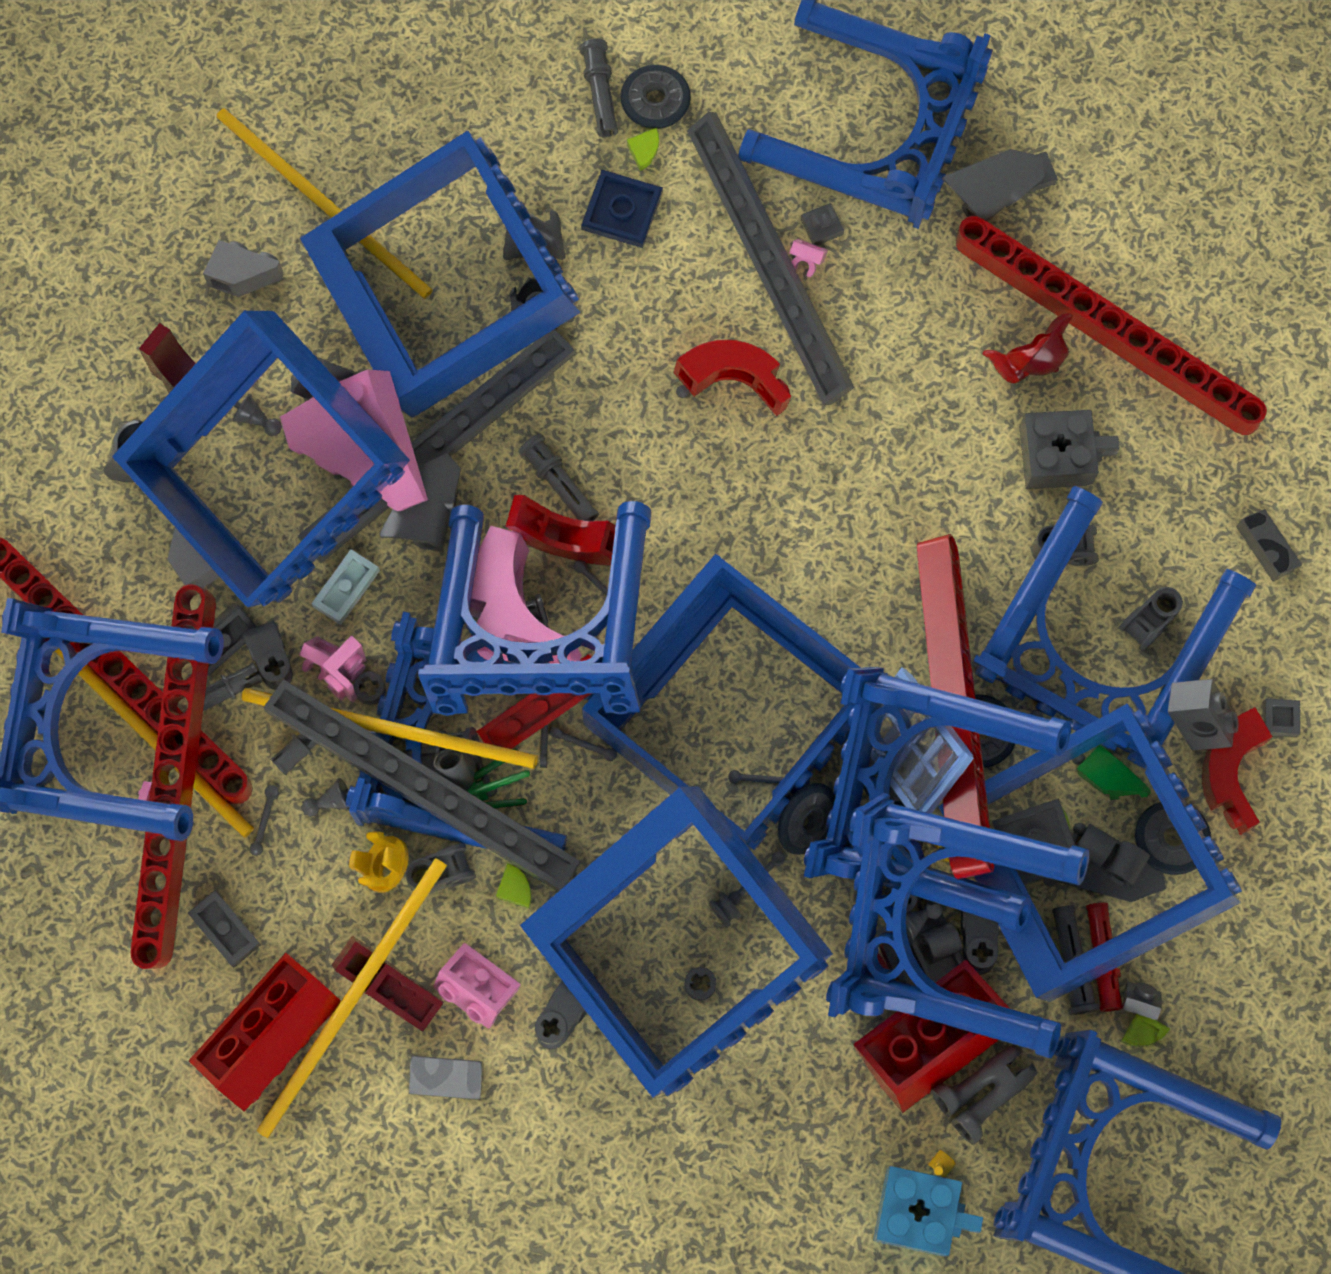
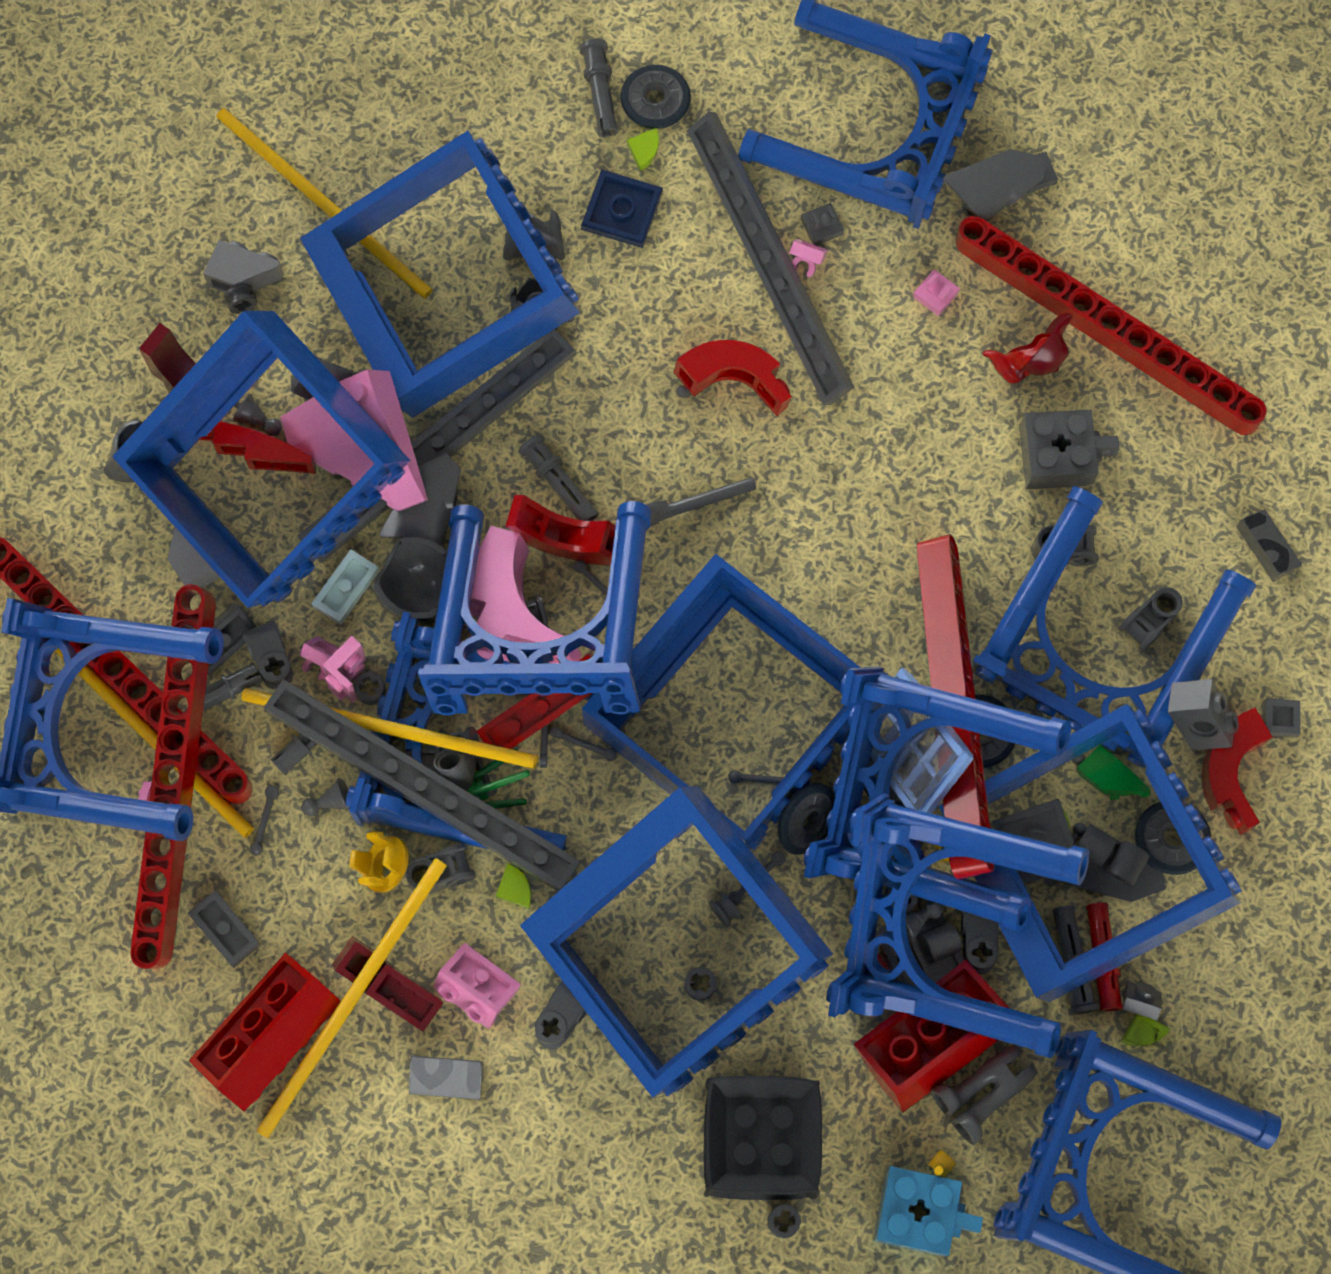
(240, 298): none -> dark grey bush
(259, 449): none -> red slope
(412, 578): none -> dark grey cylinder
(662, 510): none -> dark grey piece
(762, 1138): none -> black piece
(791, 1230): none -> dark grey bush
(936, 292): none -> bright pink tile

